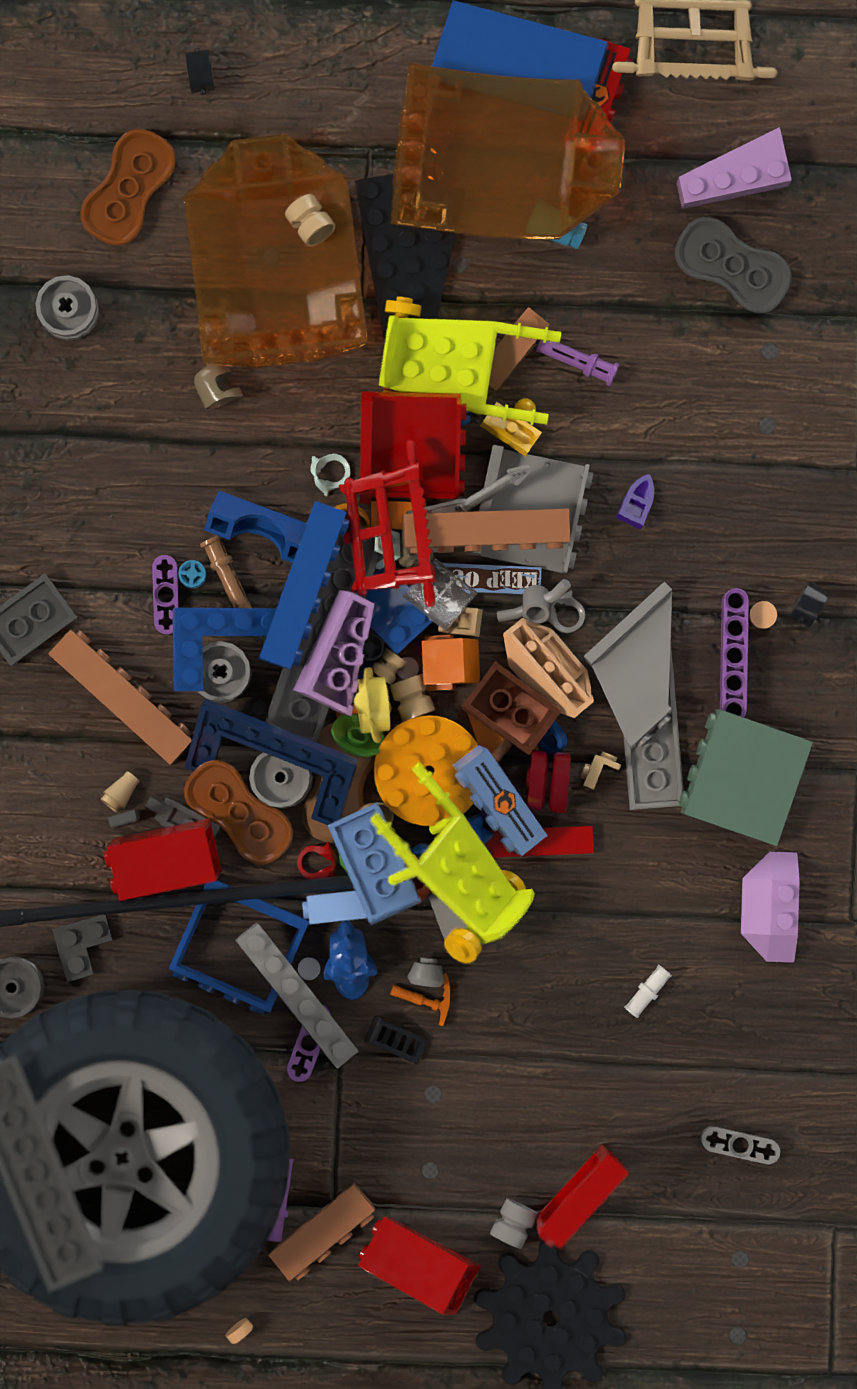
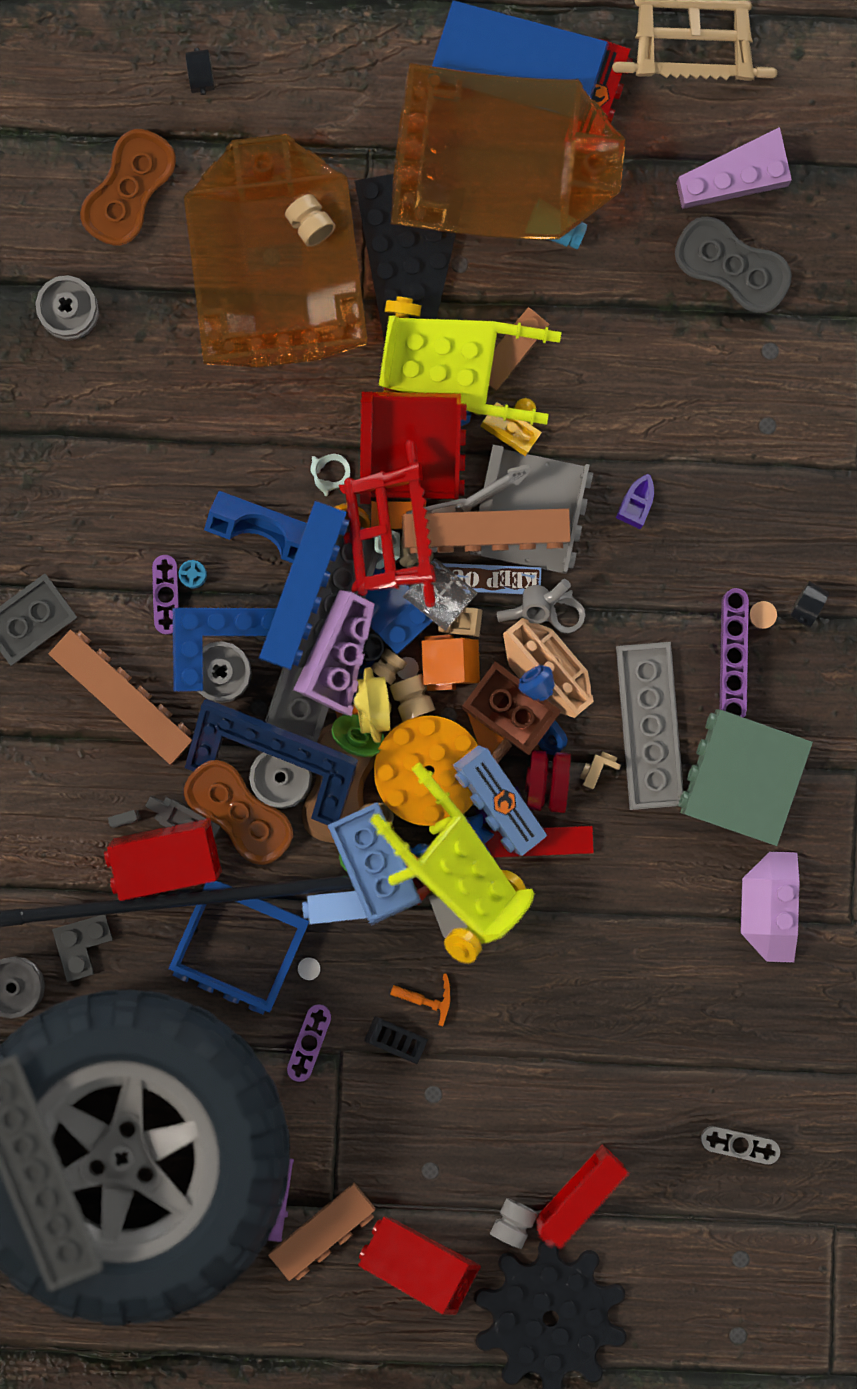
(120, 792): tan cone -> none
(214, 394): dark tan helmet -> none
(222, 564): medium nougat pin -> none
(239, 1331): light nougat tile -> none
(296, 995): light grey plate -> none
(325, 851): red piece -> none
(349, 961): blue head -> none
(426, 973): light grey cone -> none
(537, 683): none -> blue cone
(589, 369): medium lavender pin -> none
(635, 667): light grey piece -> none
(648, 991): white pin -> none

